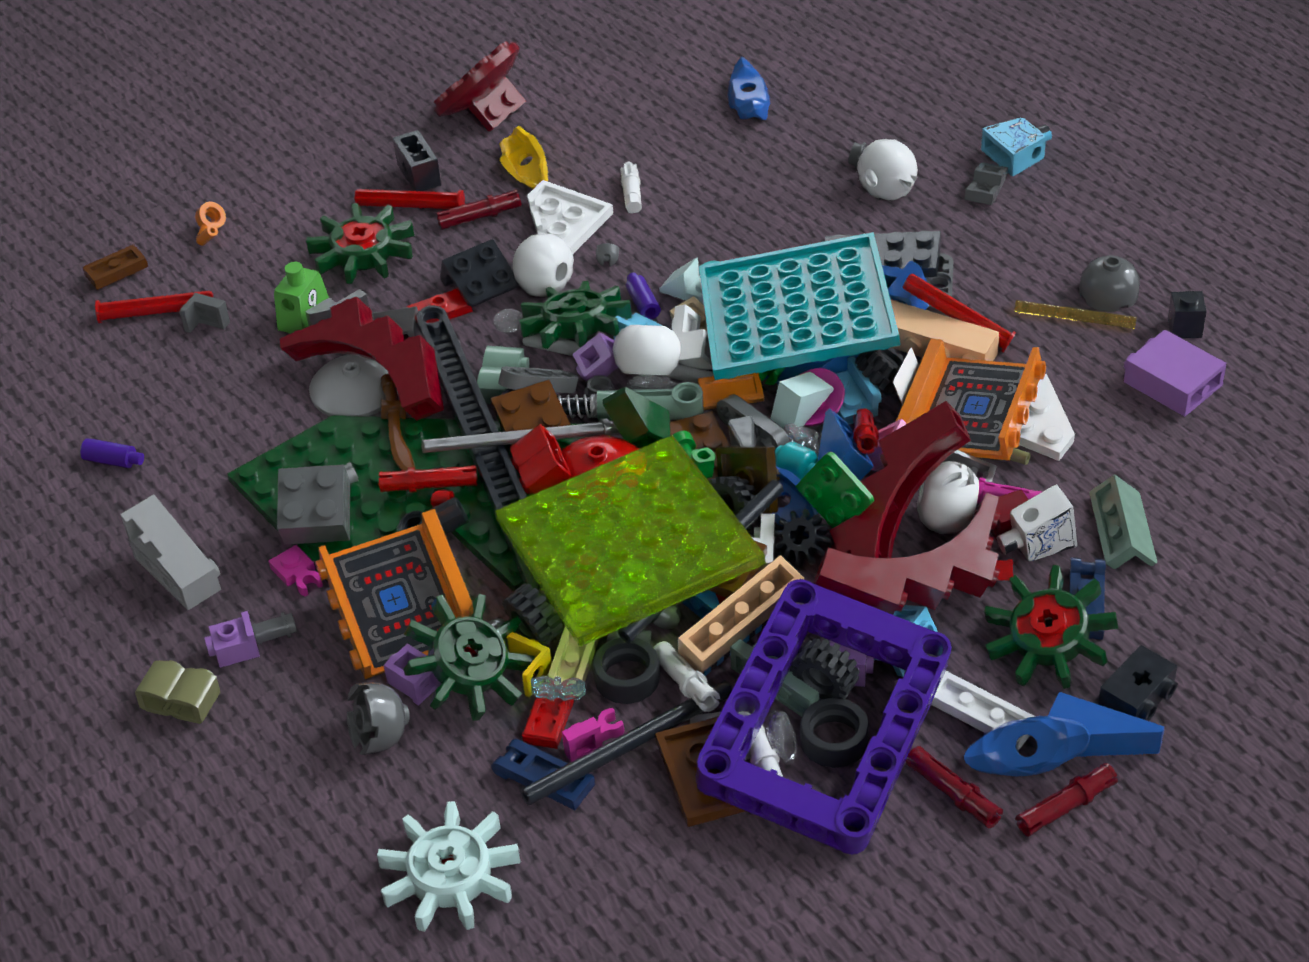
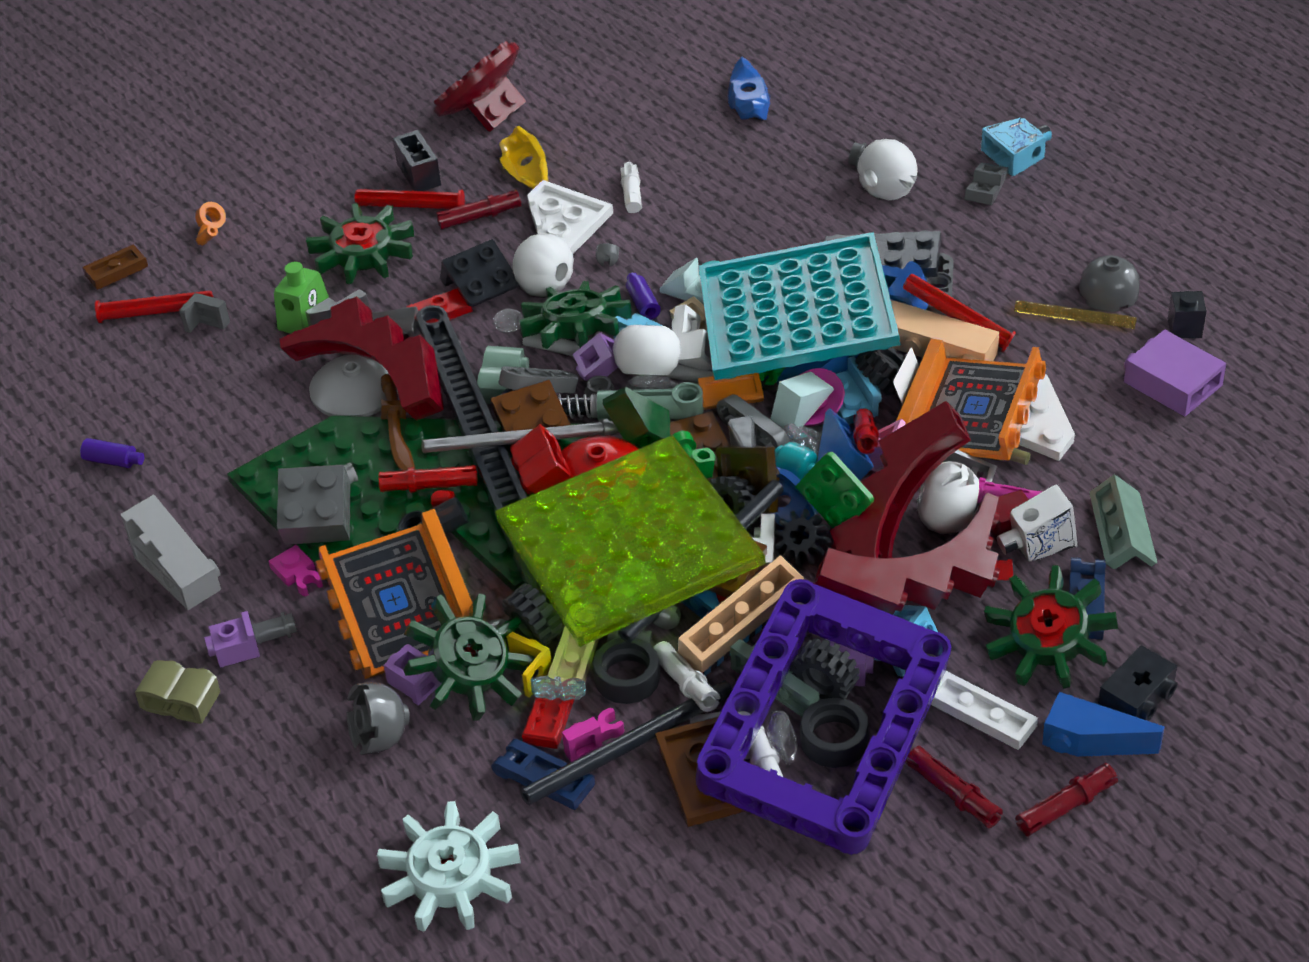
(1056, 739): blue piece -> none

